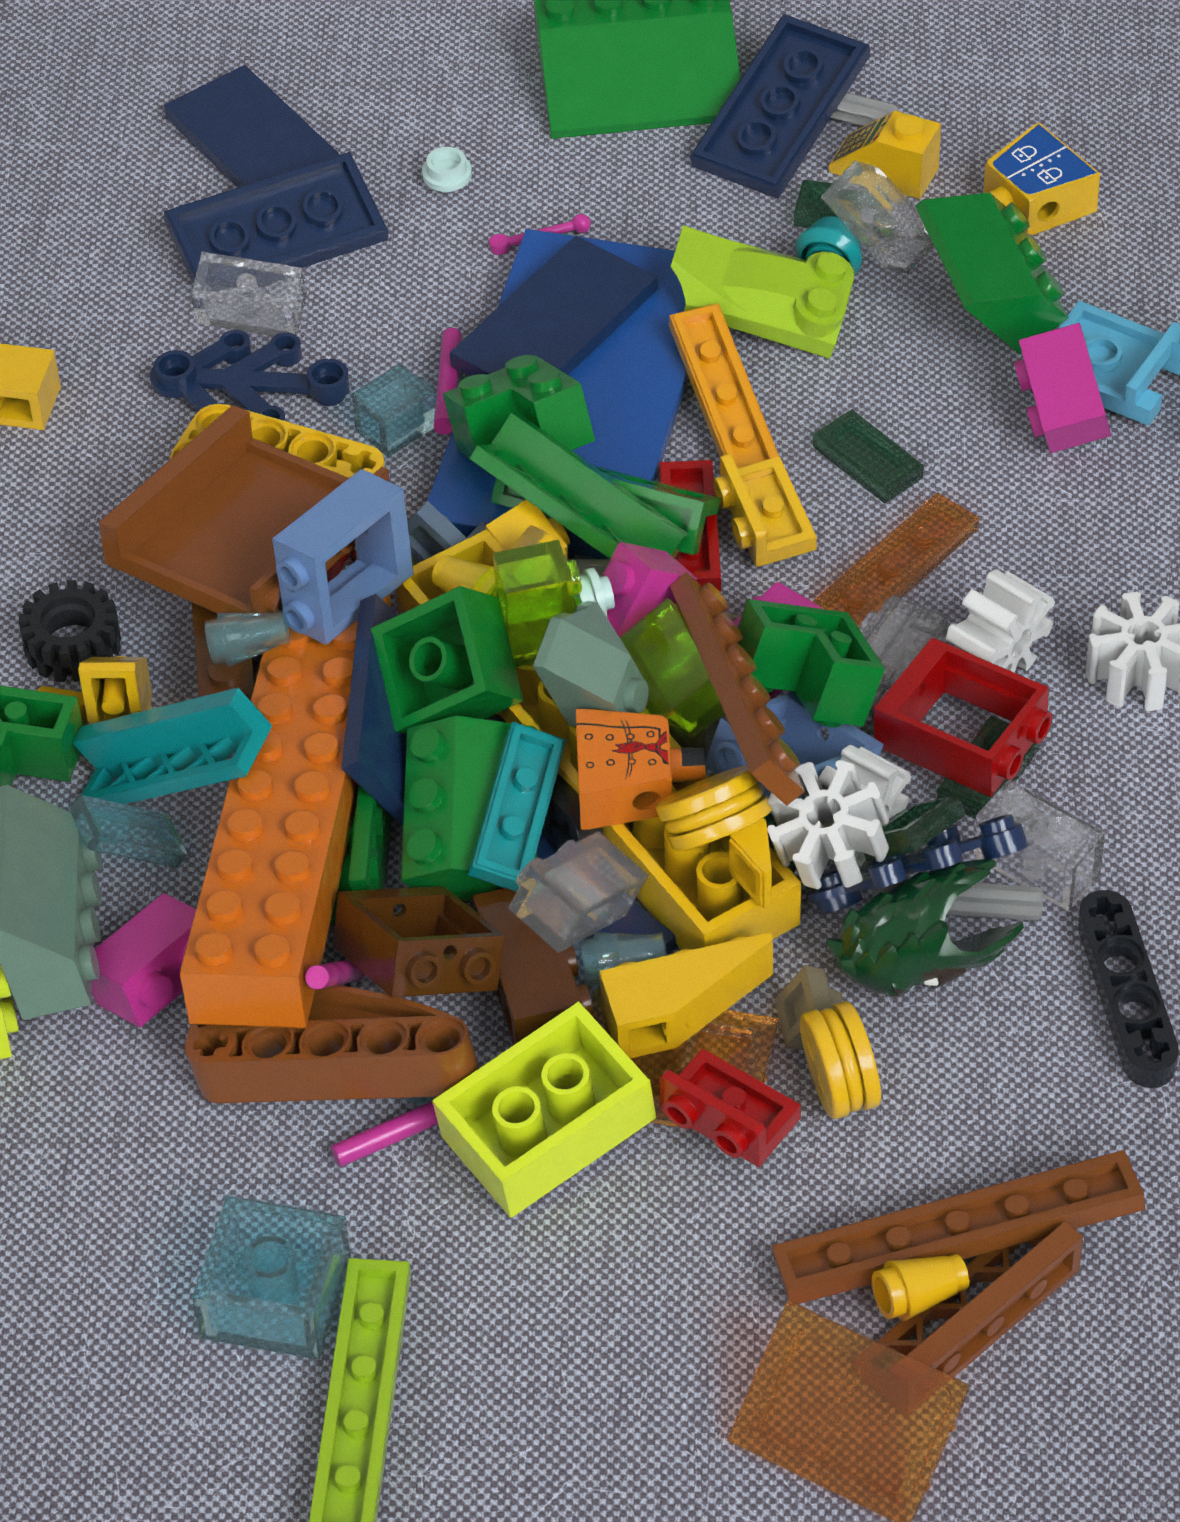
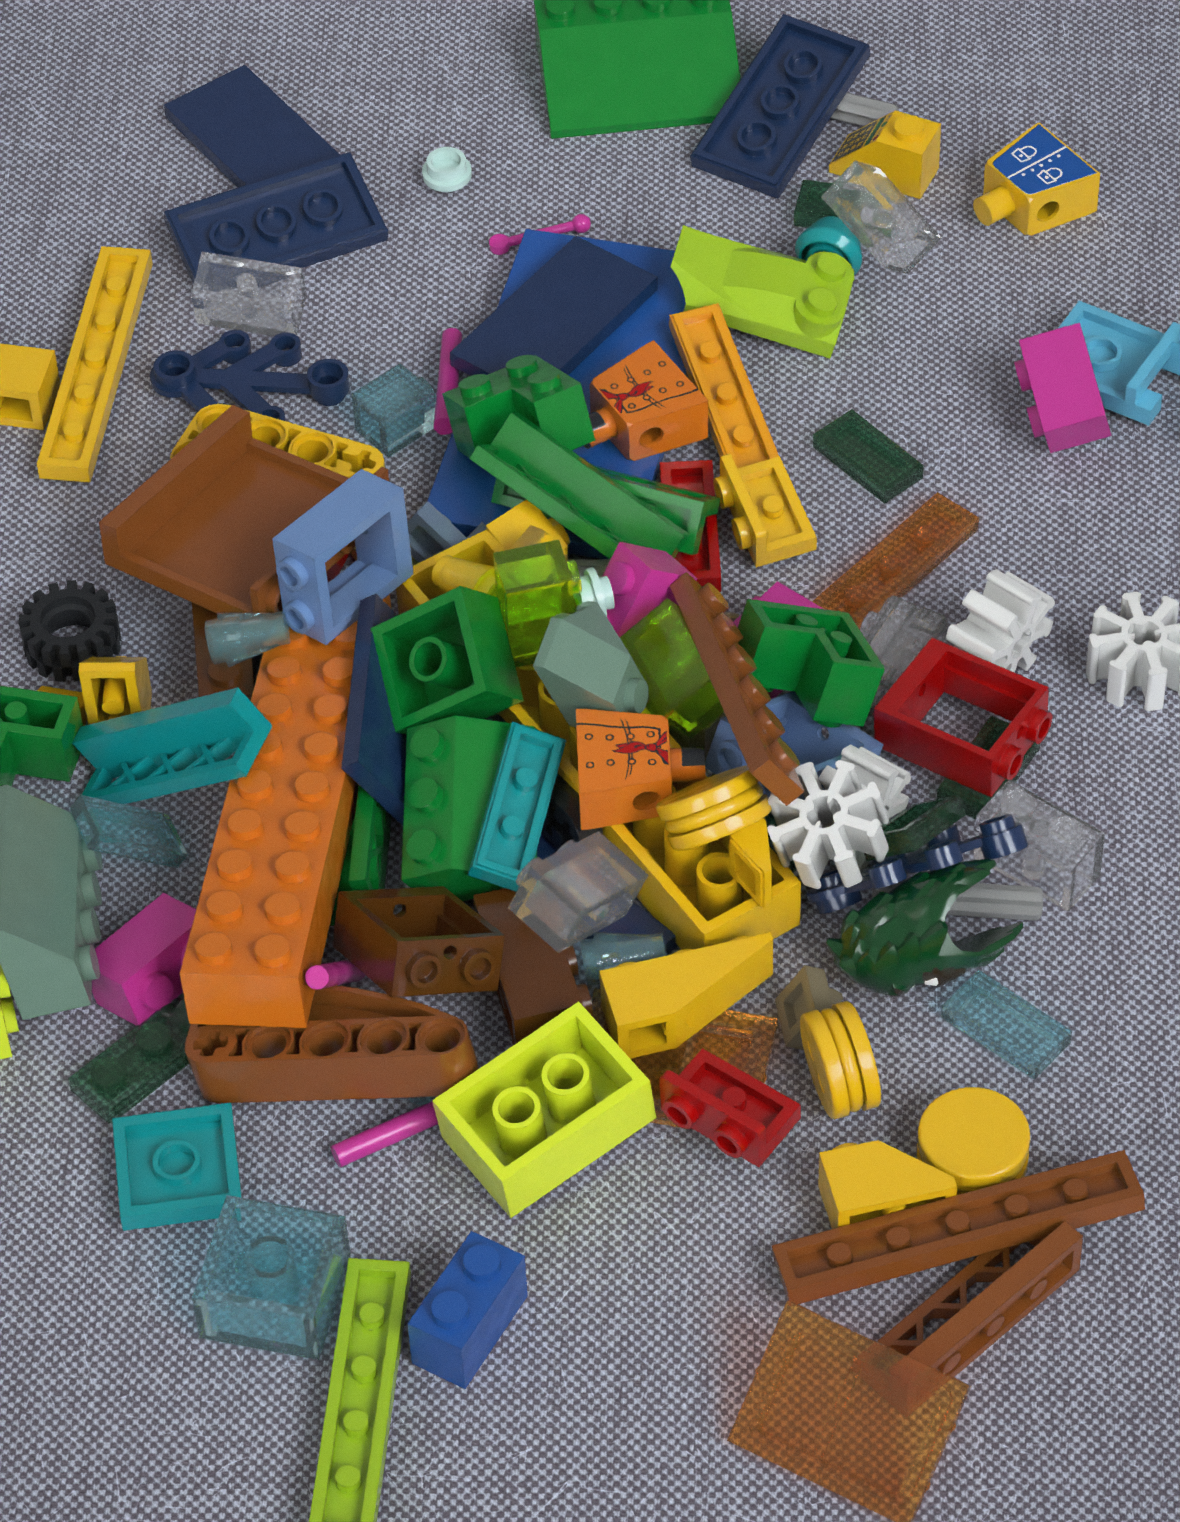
(95, 365): none -> yellow plate
(134, 1064): none -> clear green hinge
(175, 1165): none -> teal plate
(467, 1309): none -> blue brick
(646, 405): none -> orange torso
(875, 1181): none -> yellow slope
(917, 1284): yellow cone -> none
(974, 1138): none -> yellow head
(994, 265): green slope -> none
(1006, 1024): none -> clear light blue tile
(1127, 987): black beam -> none

